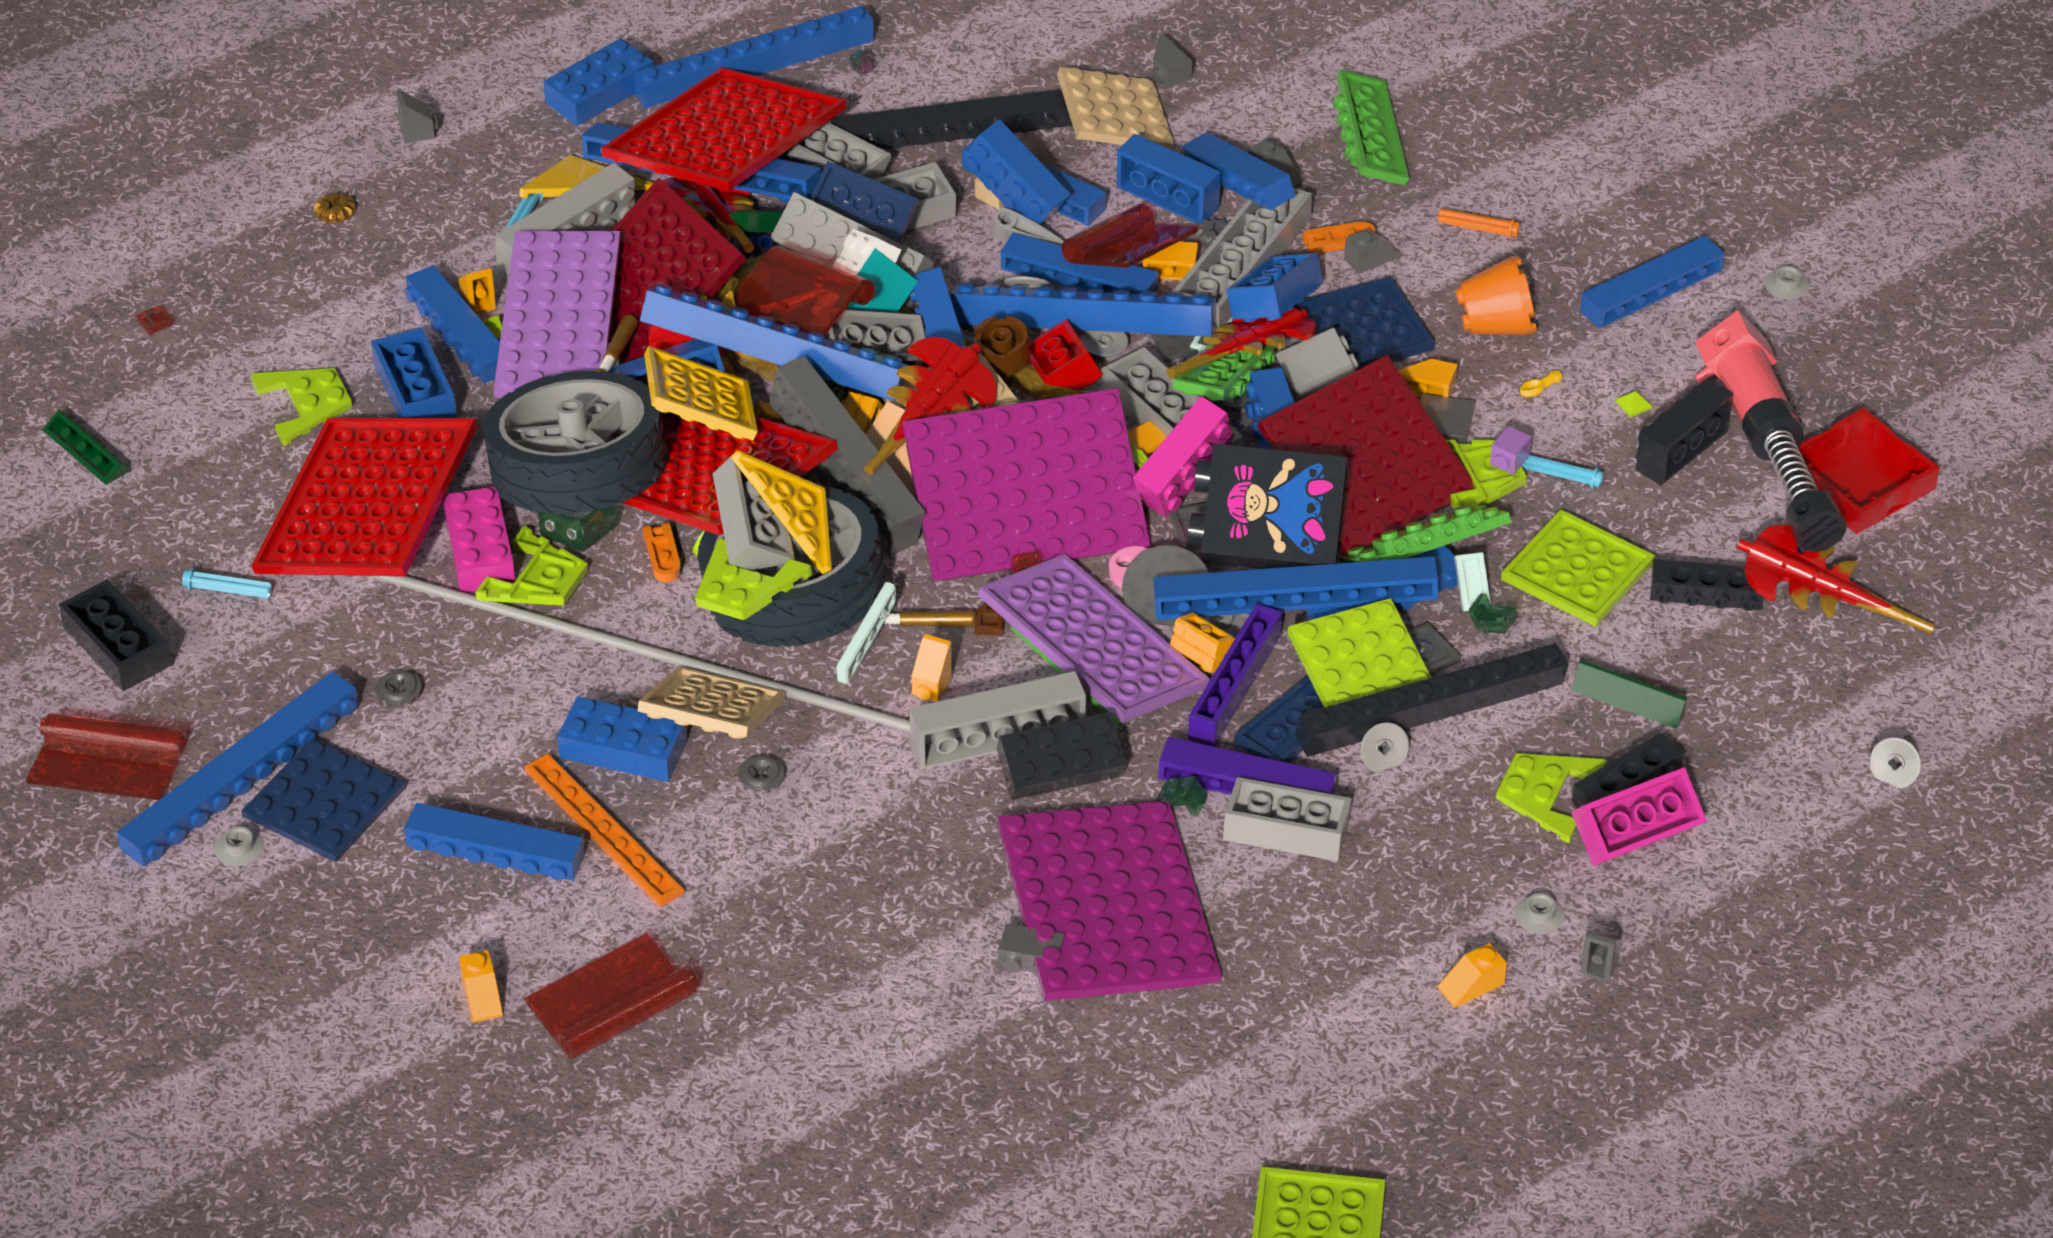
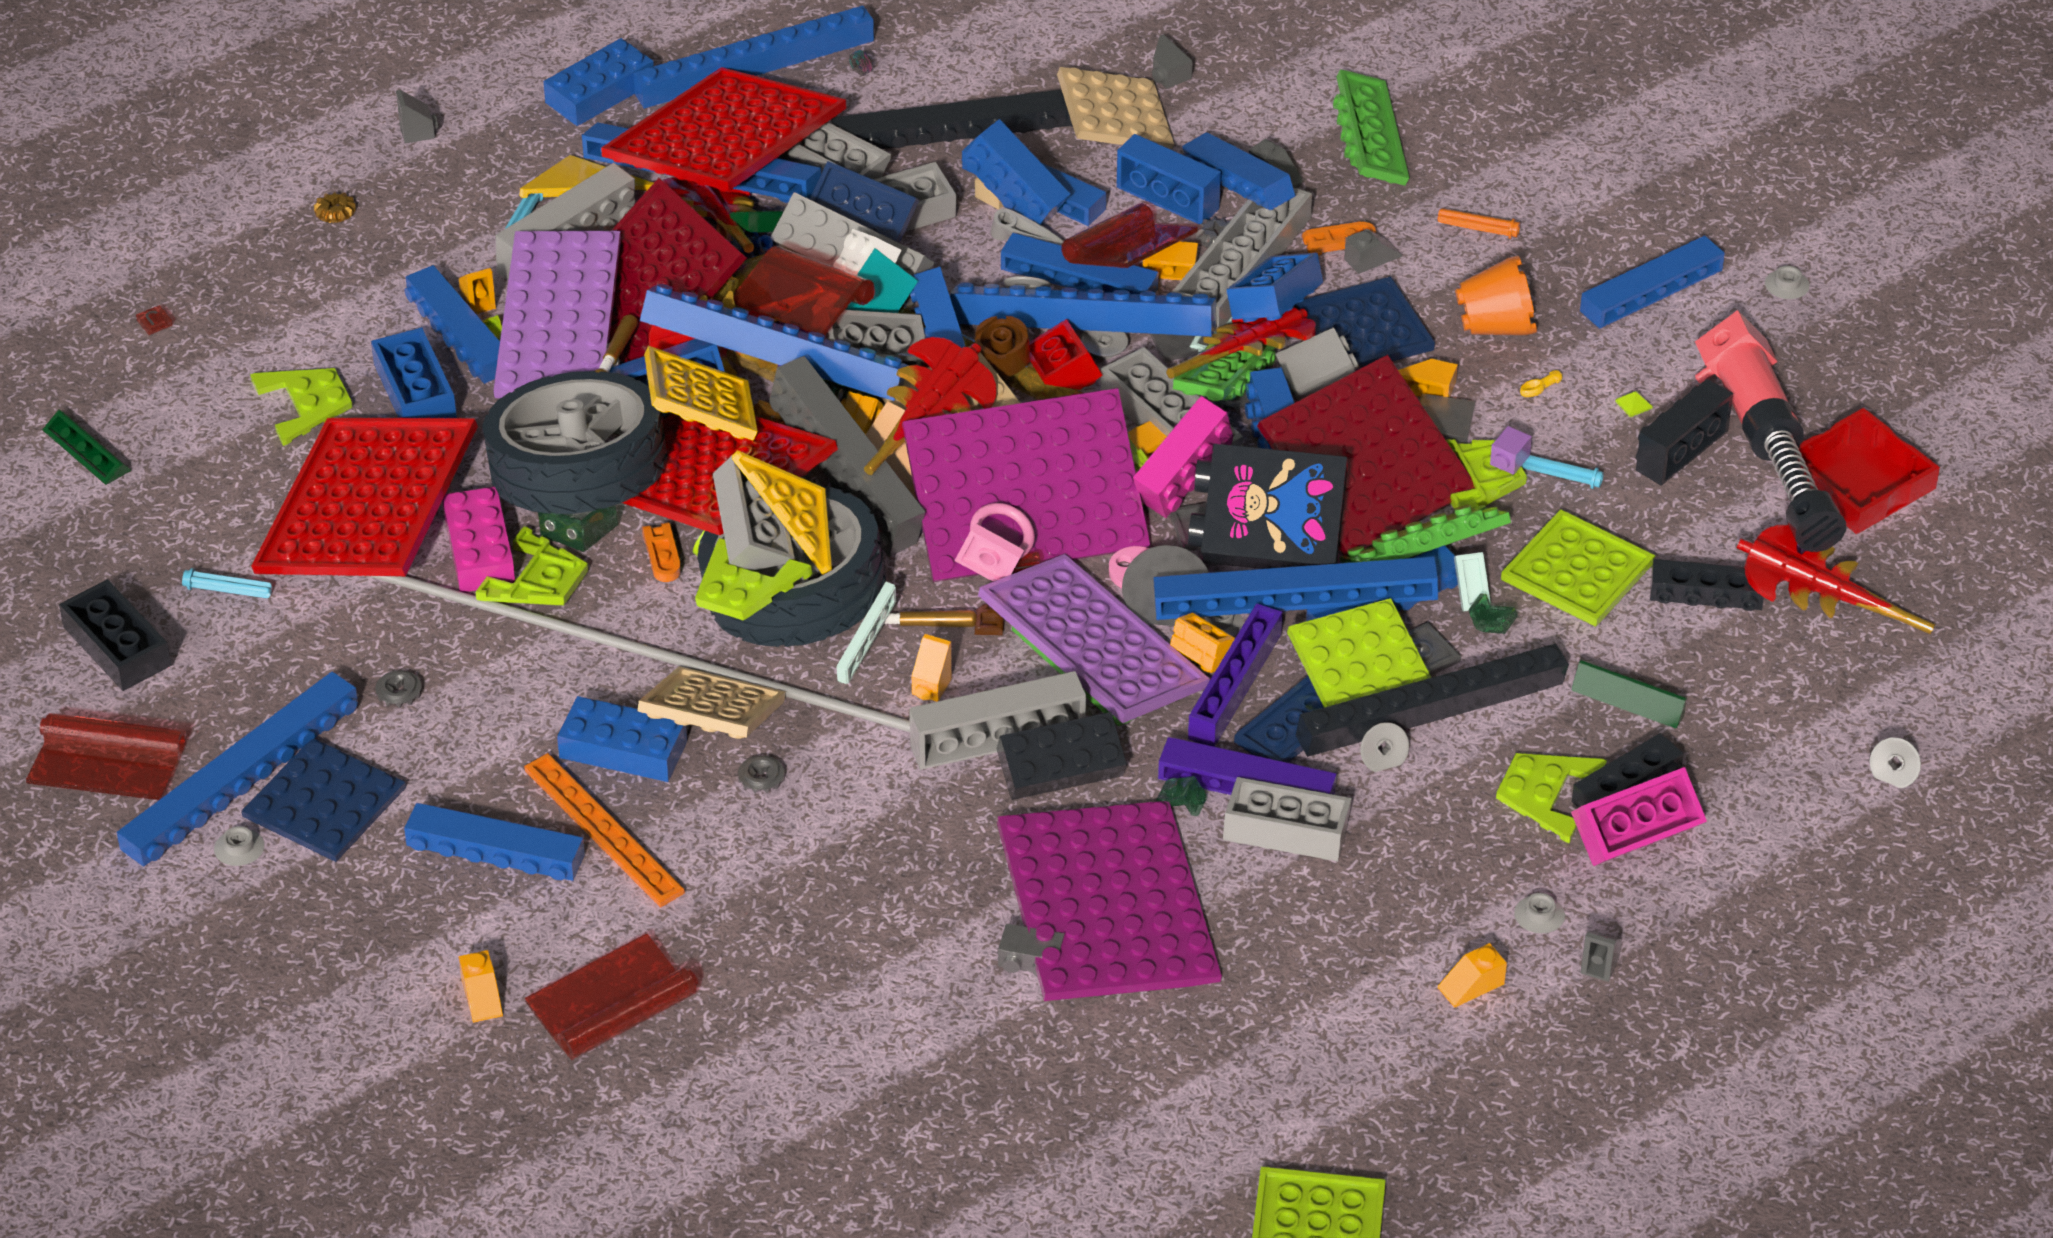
(990, 553): none -> bright pink tile

